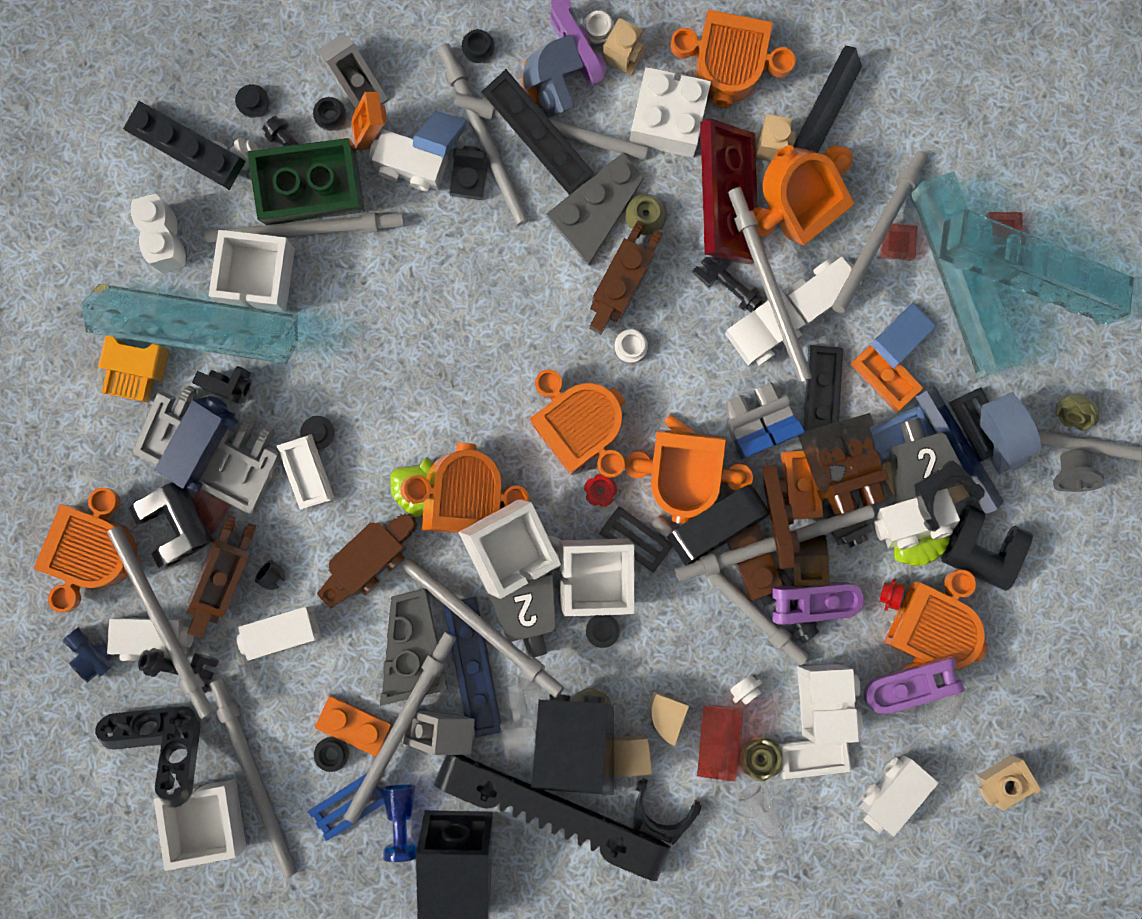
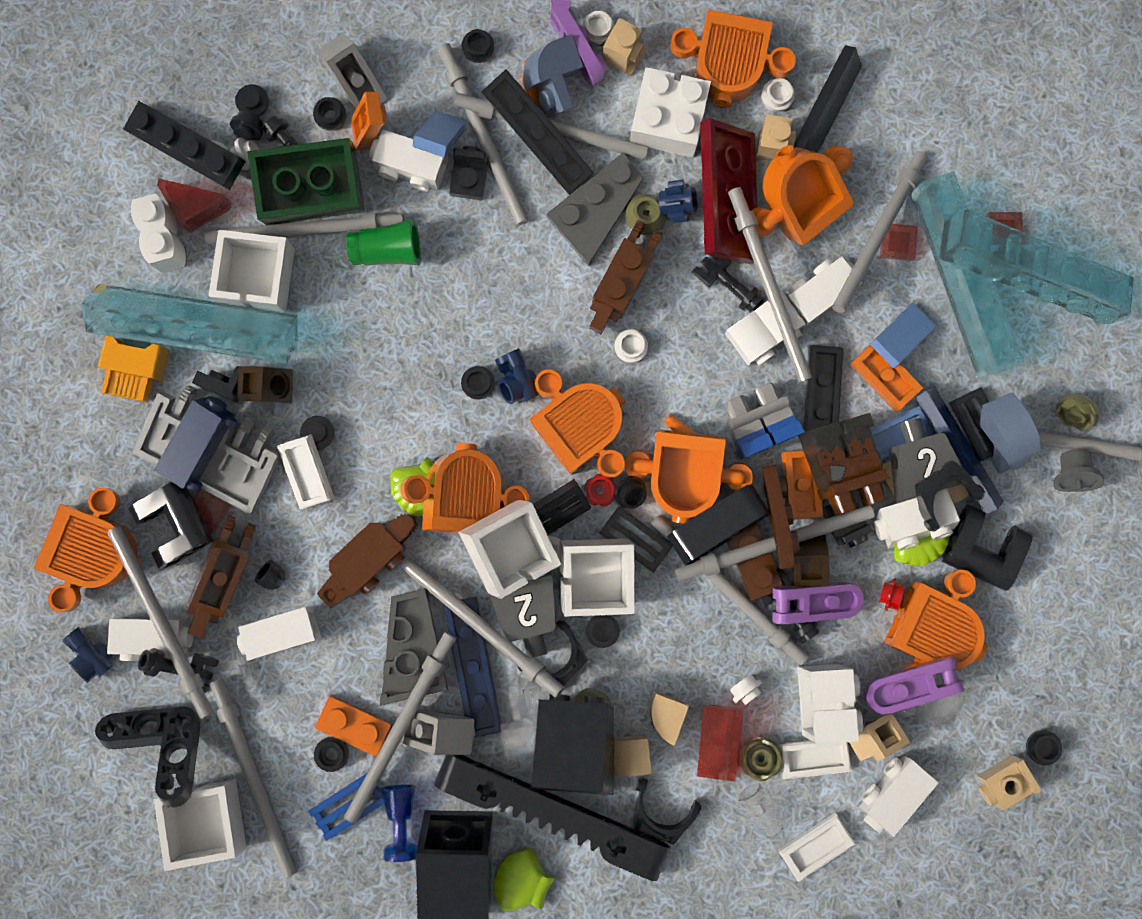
(193, 205): none -> clear red slope
(247, 126): none -> black plate
(265, 384): none -> dark brown brick
(385, 245): none -> green plant
(477, 382): none -> black plate
(517, 381): none -> dark blue plate
(521, 881): none -> lime animal
(553, 504): none -> black tile
(577, 658): none -> black helmet
(630, 492): none -> black plate
(678, 201): none -> dark blue gear
(777, 95): none -> white plate
(816, 847): none -> white tile
(880, 738): none -> tan brick
(1043, 747): none -> black plate

